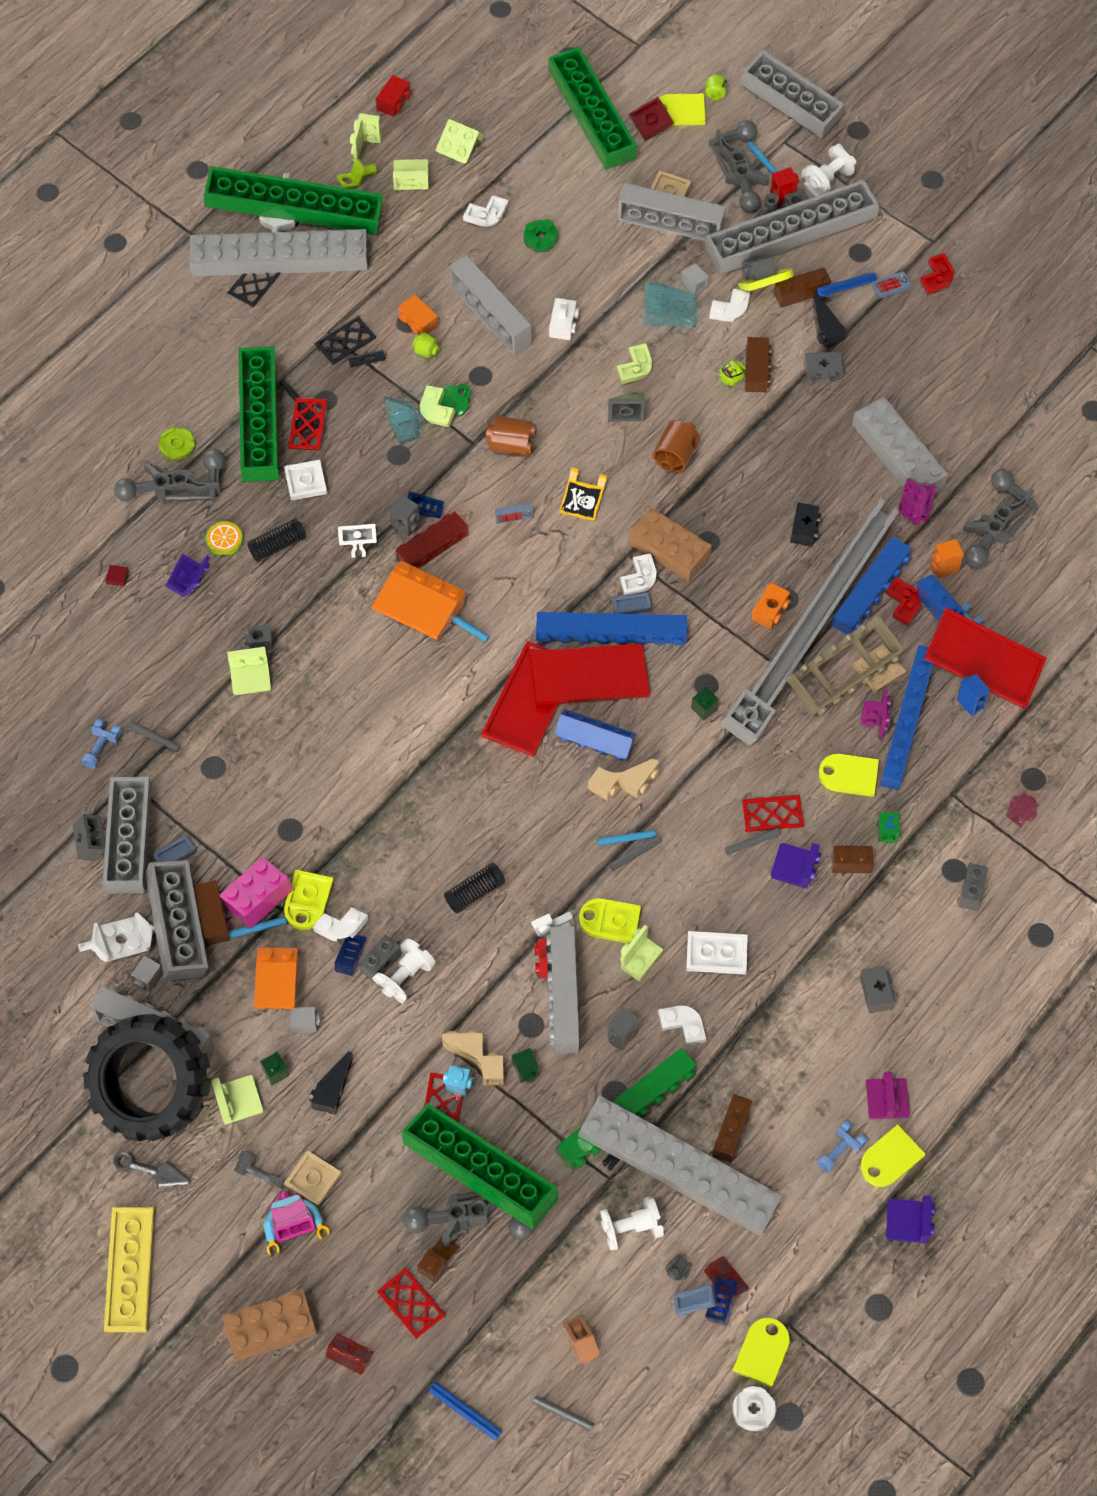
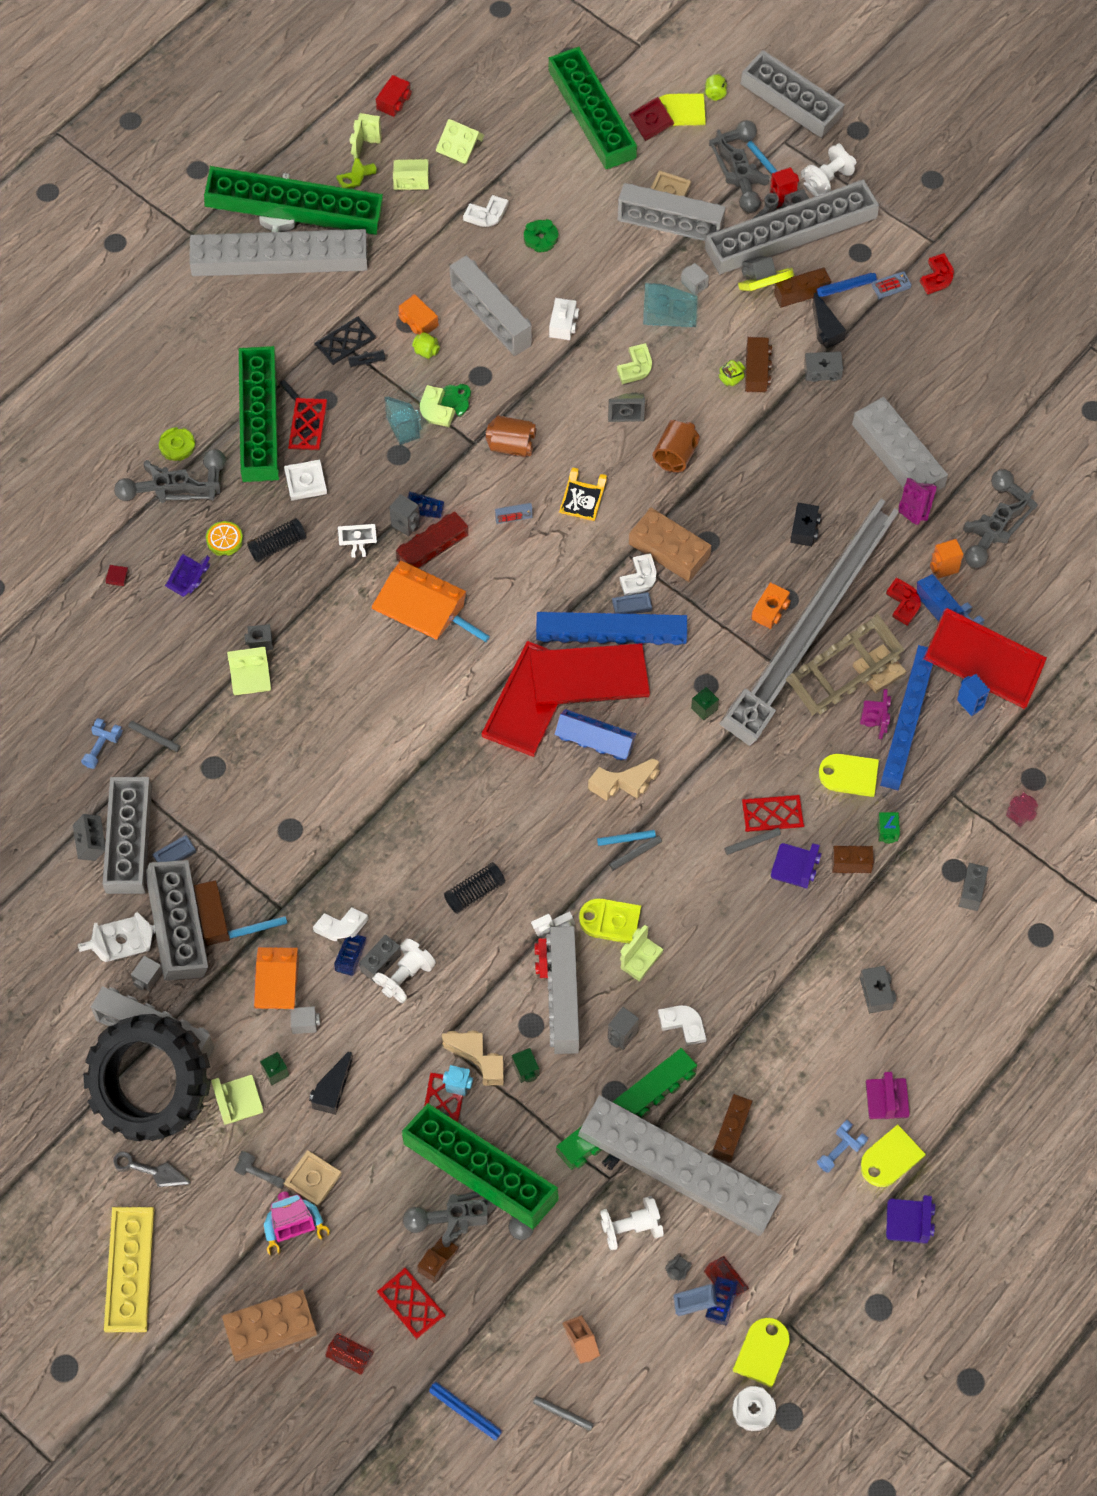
(256, 892): dark pink brick -> none
(260, 293): black window -> none
(308, 898): neon yellow tile -> none
(716, 952): white plate -> none
(730, 311): white plate -> none
(871, 586): blue brick -> none

